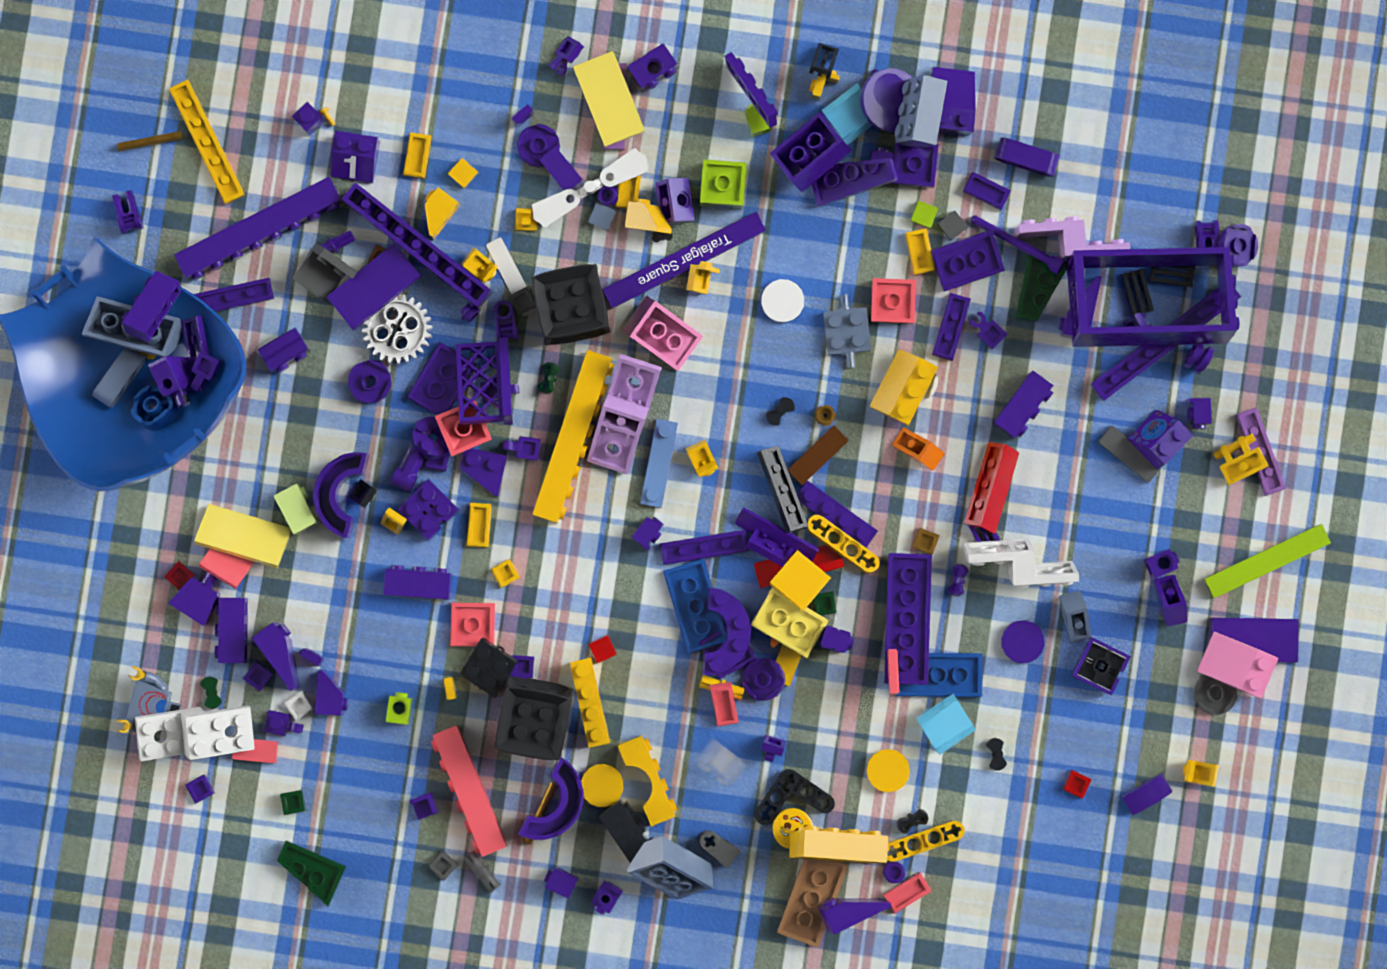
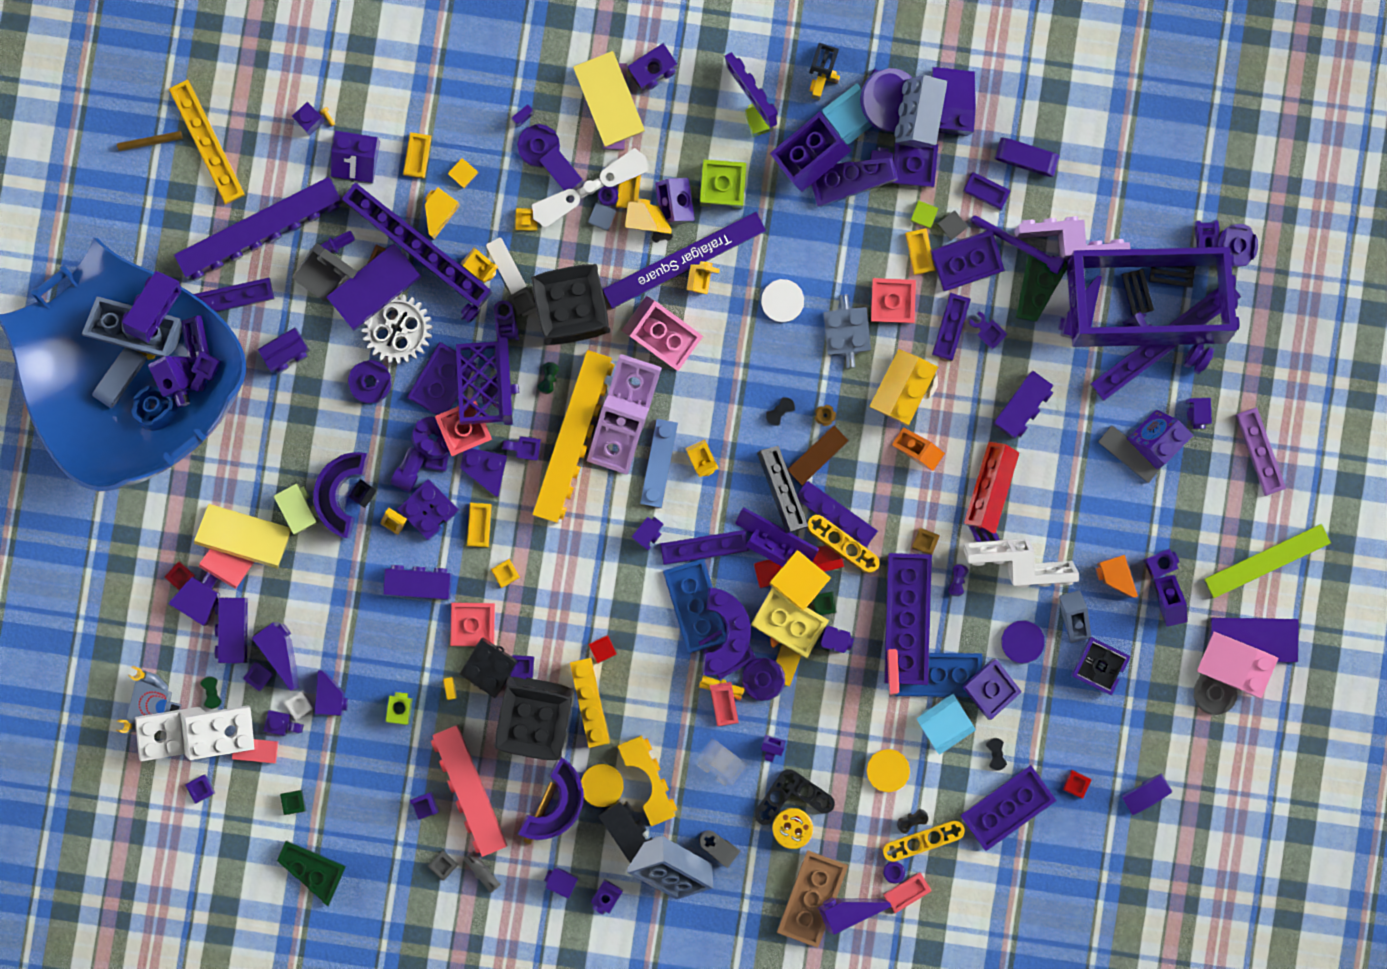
(130, 220): dark purple piece -> none
(312, 656): dark purple tile -> none
(567, 52): dark purple plate -> none
(838, 845): yellow brick -> none
(992, 689): none -> dark purple plate
(1008, 807): none -> dark purple plate
(1117, 575): none -> orange slope
(1200, 772): yellow bracket -> none
(1244, 465): yellow plate -> none

